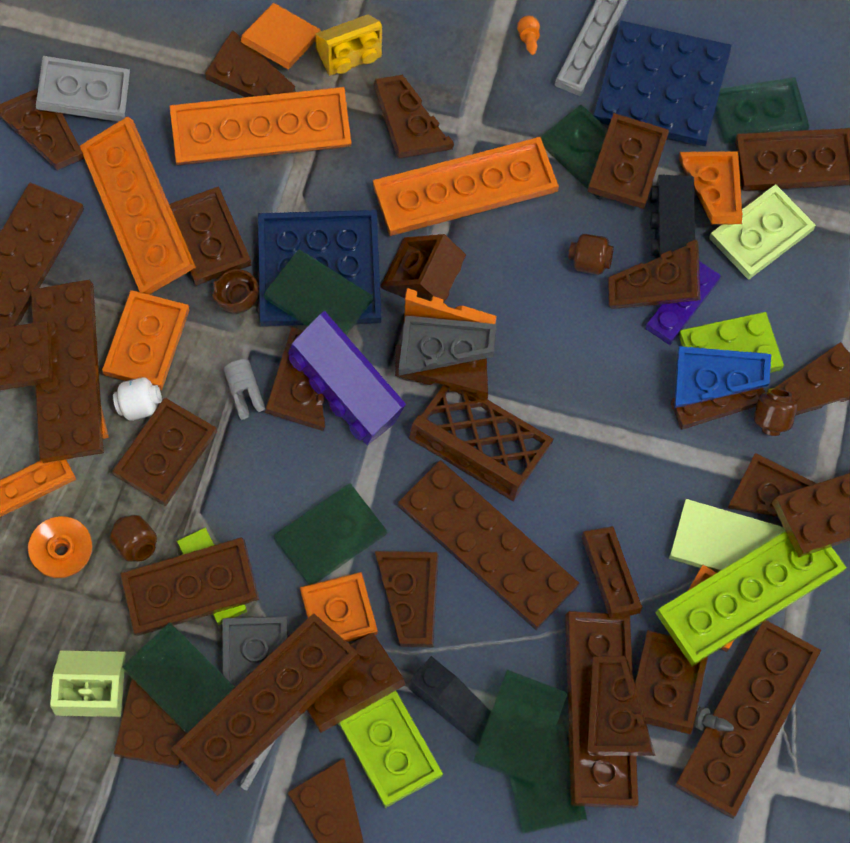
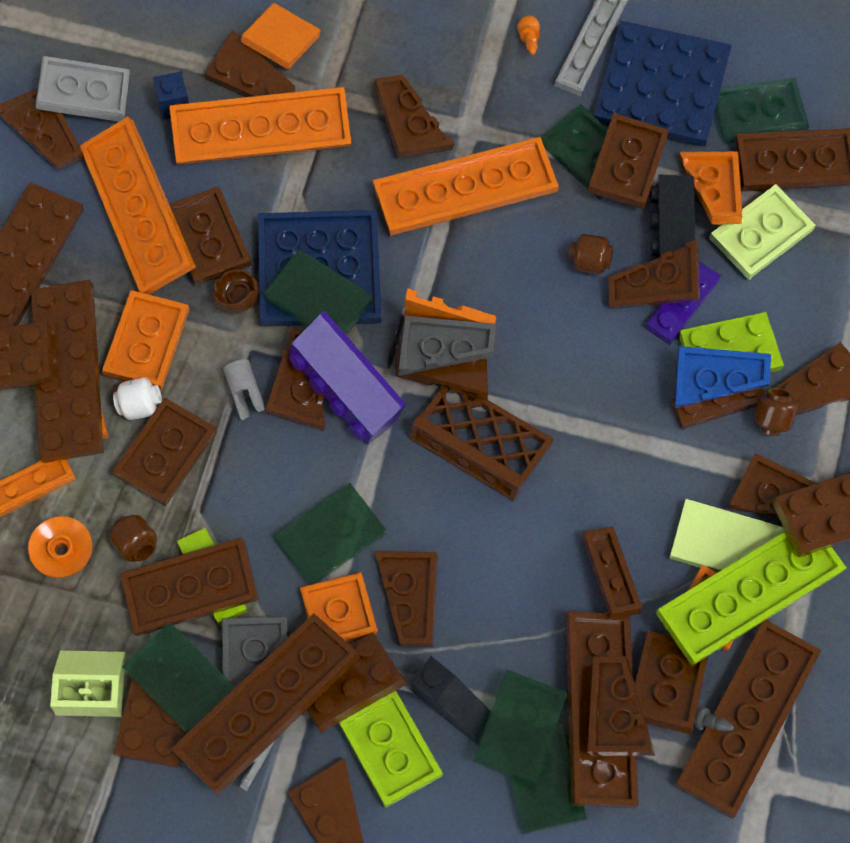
(170, 91): none -> dark blue brick
(350, 44): yellow slope -> none
(424, 265): reddish brown slope -> none
(488, 545): reddish brown plate -> none

